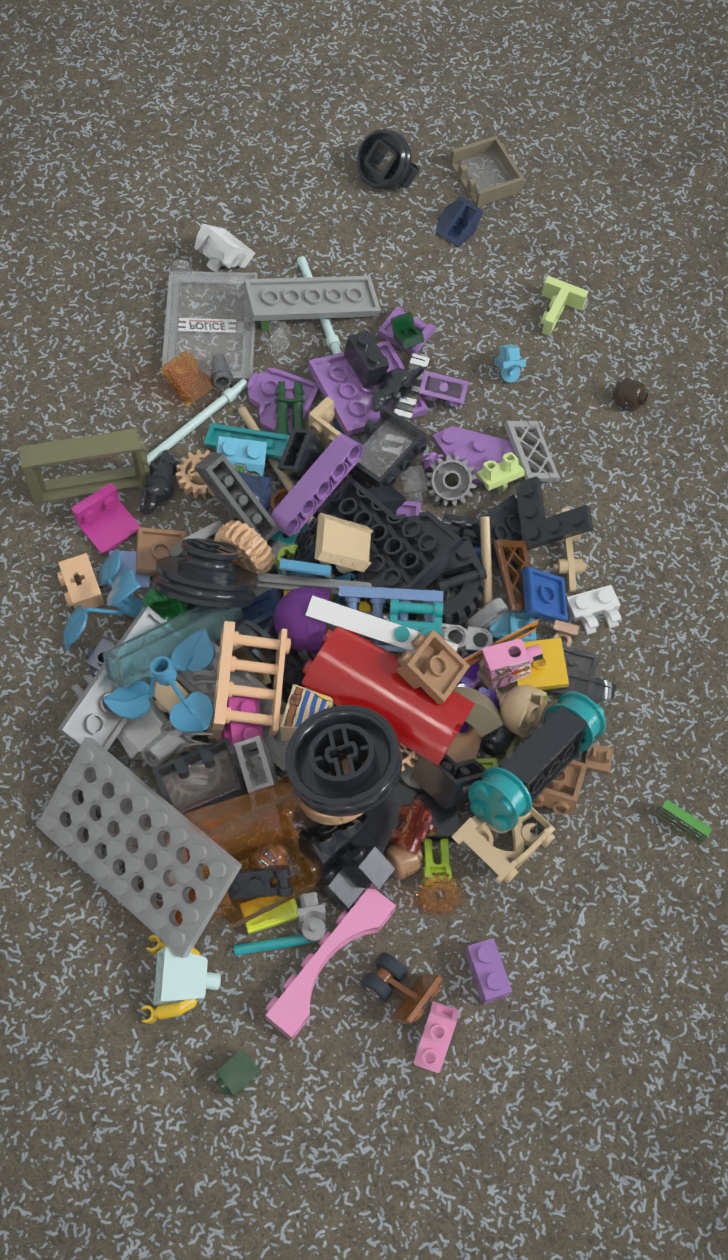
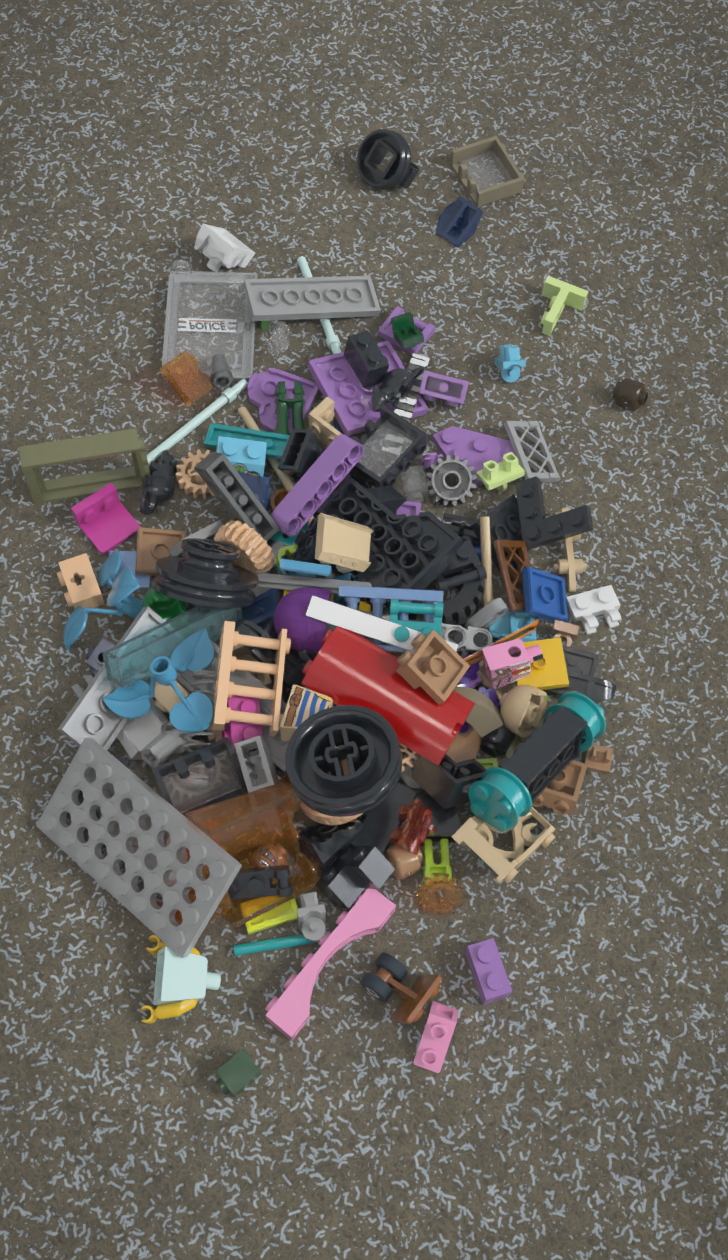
(684, 821): bright green tile -> none

